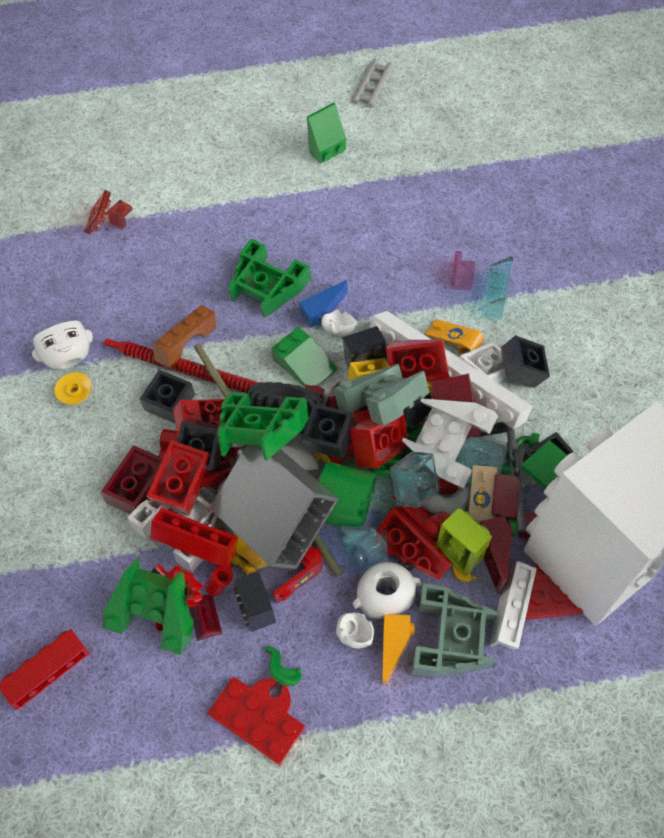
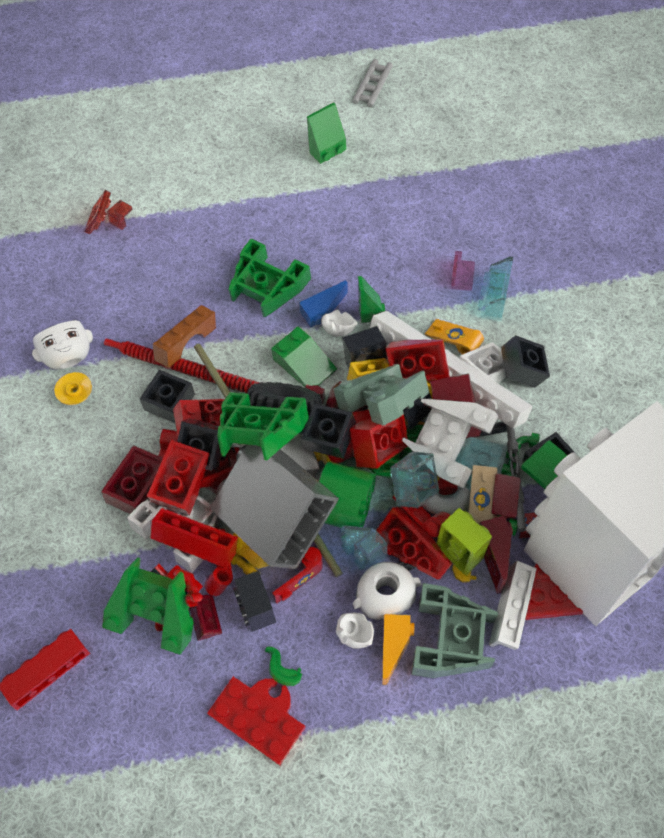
(368, 301): none -> green slope

